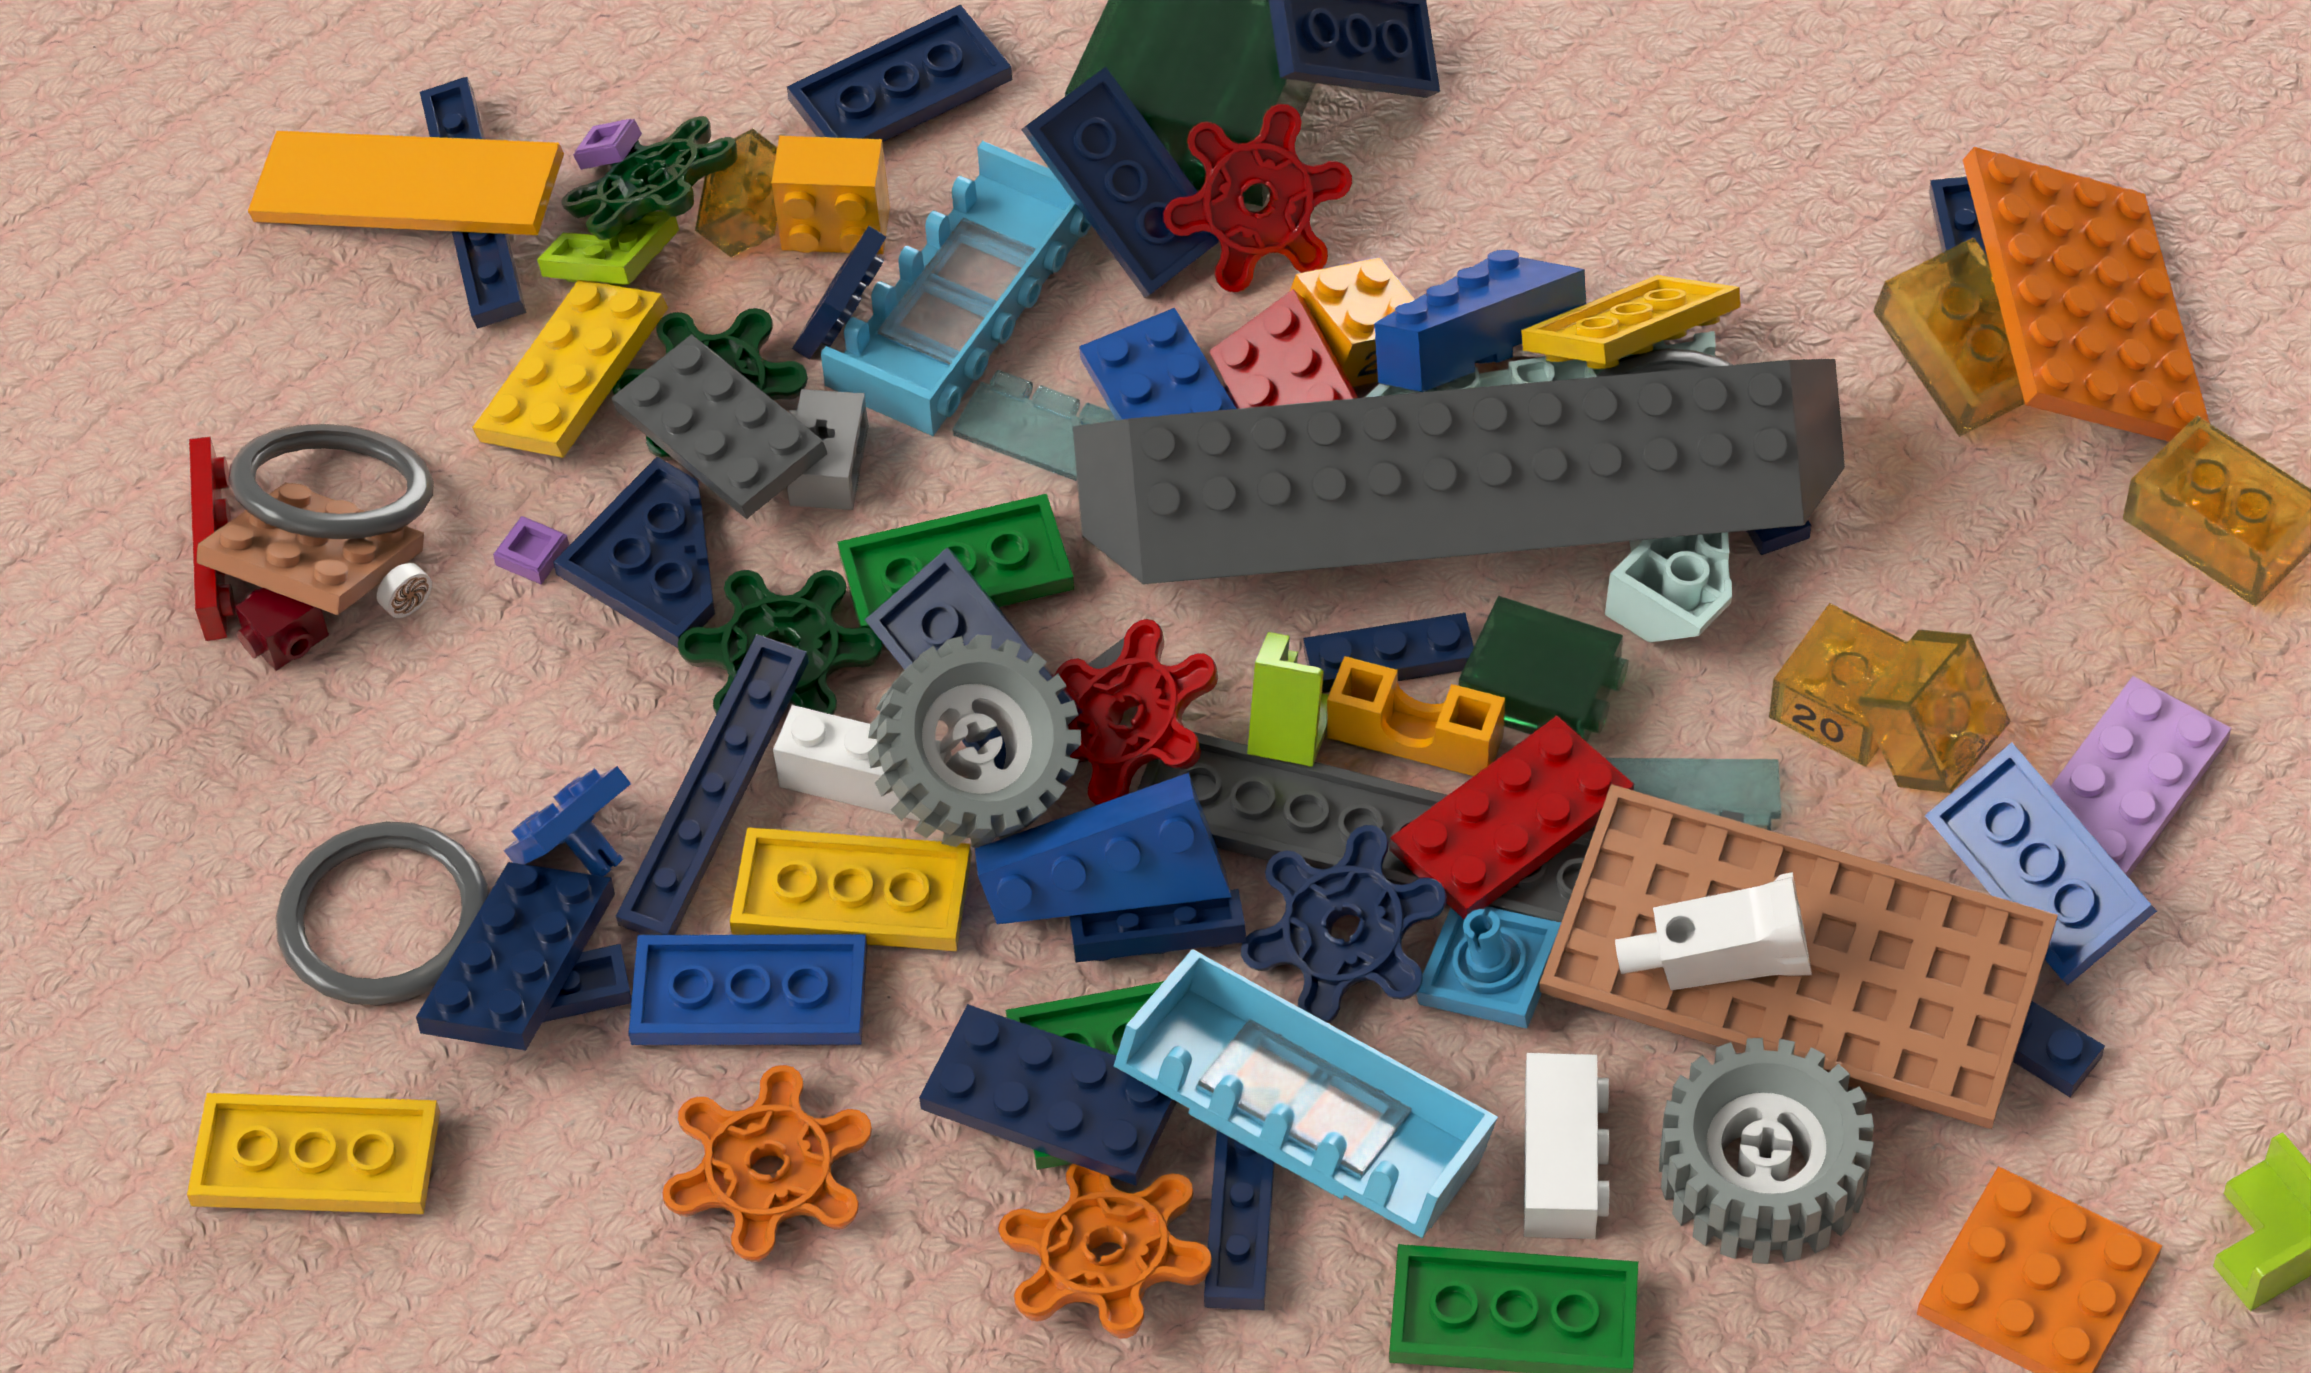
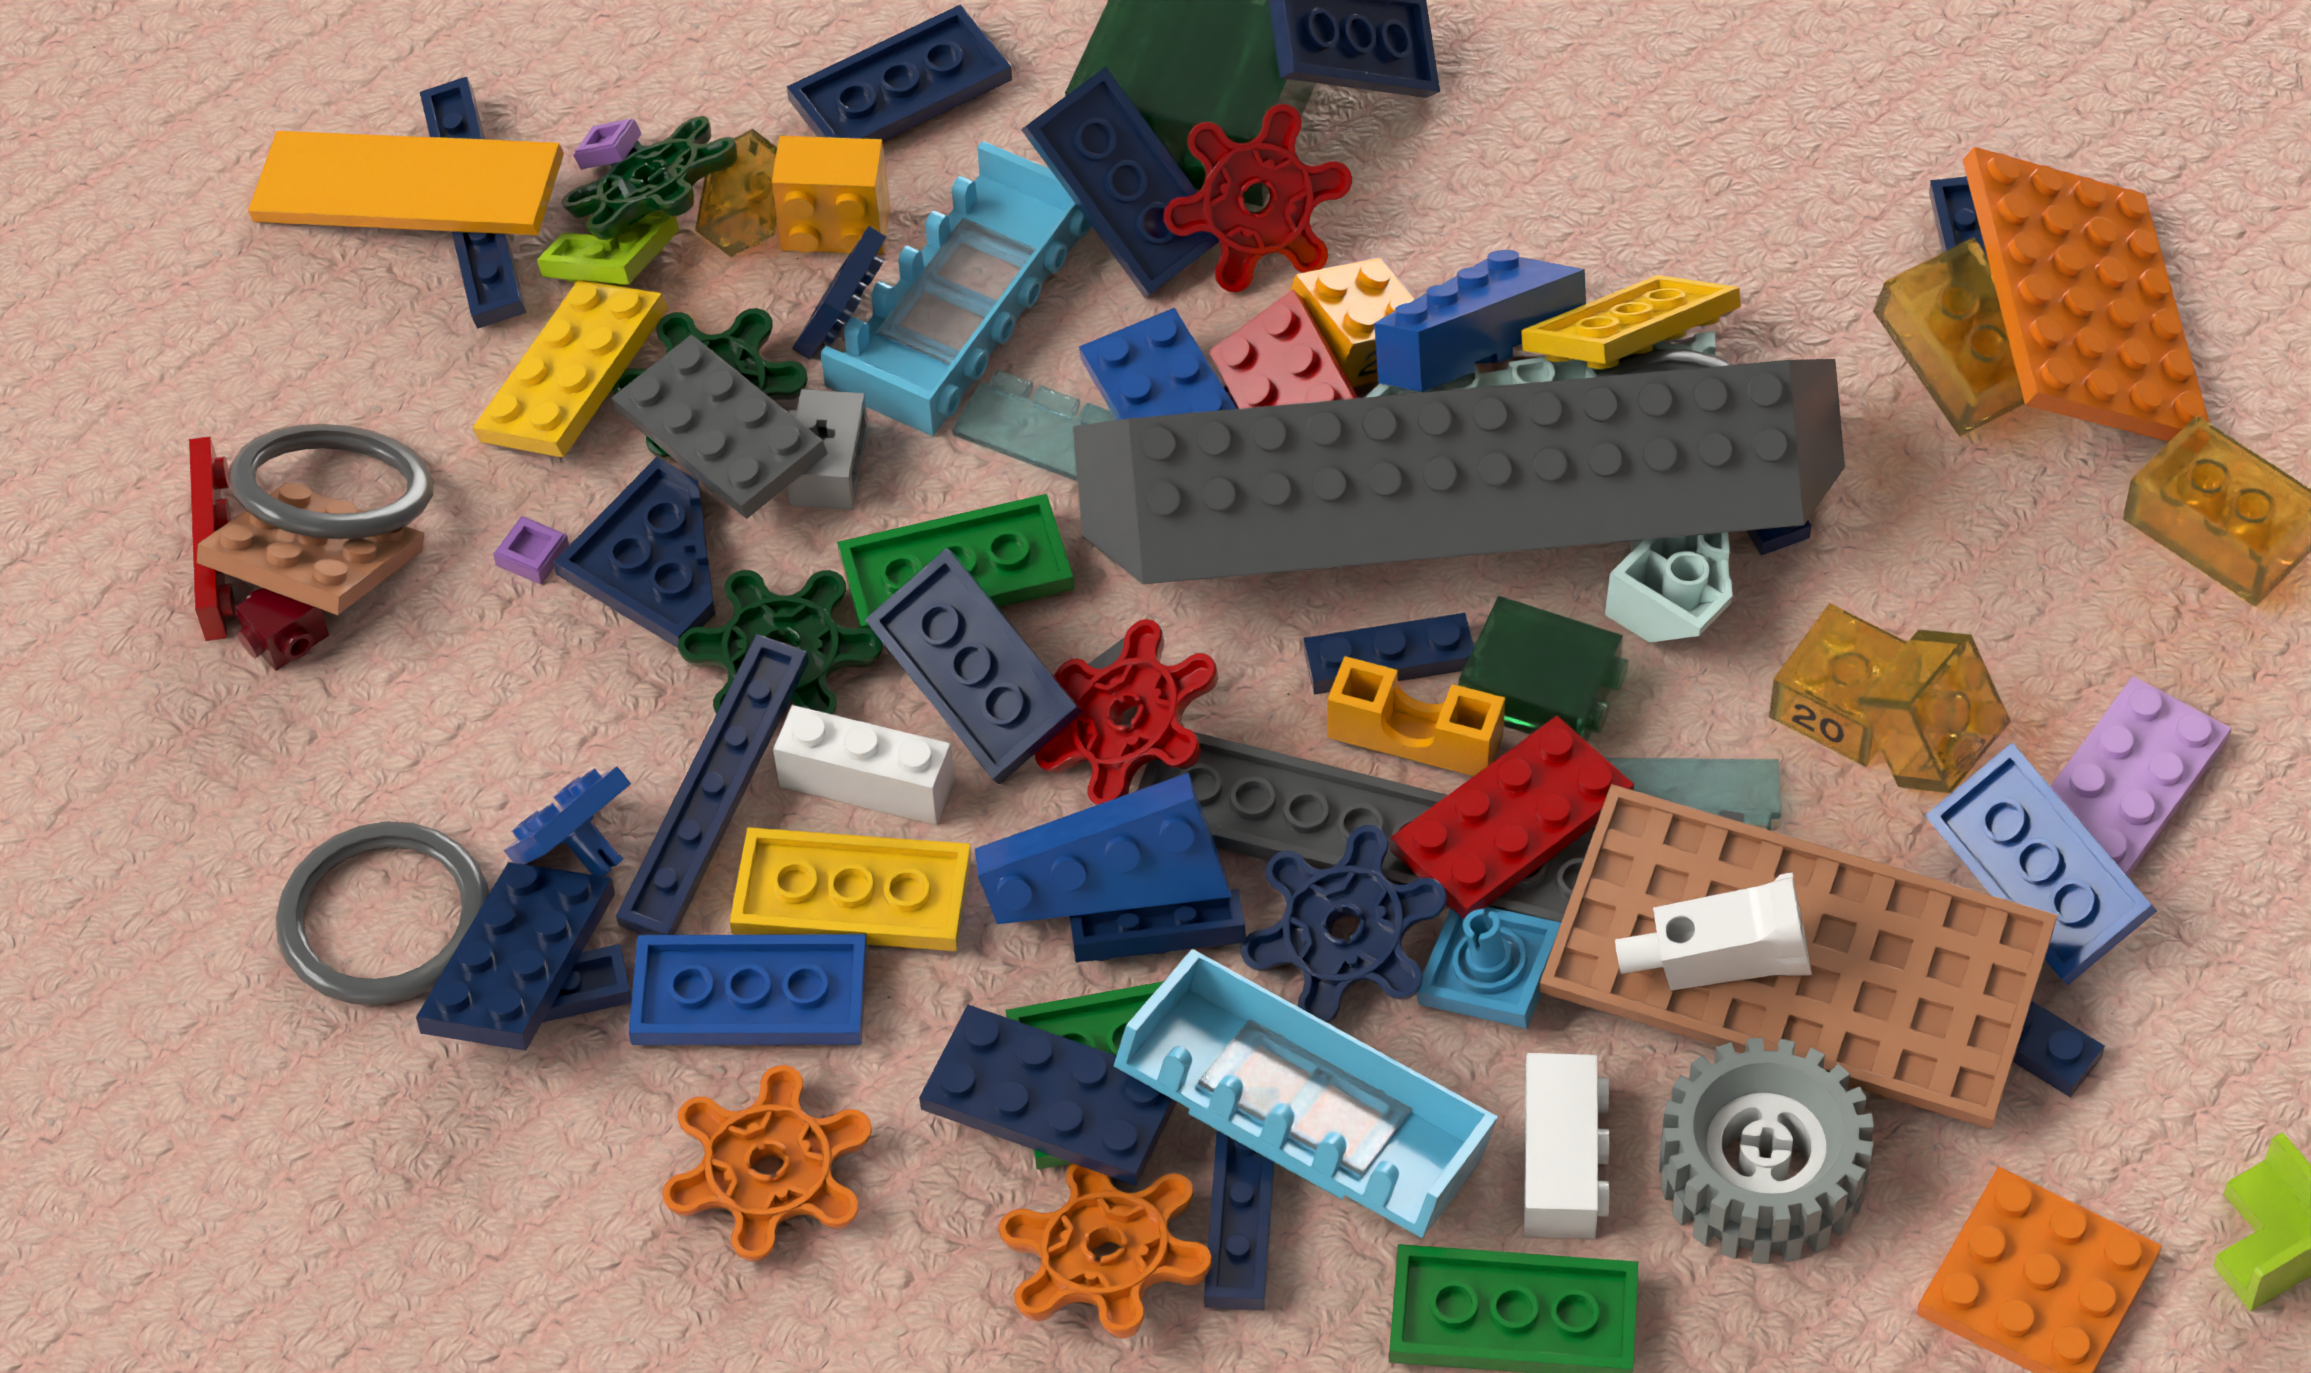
(314, 1153): yellow plate -> none
(404, 590): white tile -> none
(1007, 695): light grey wheel -> none
(1286, 705): lime panel -> none

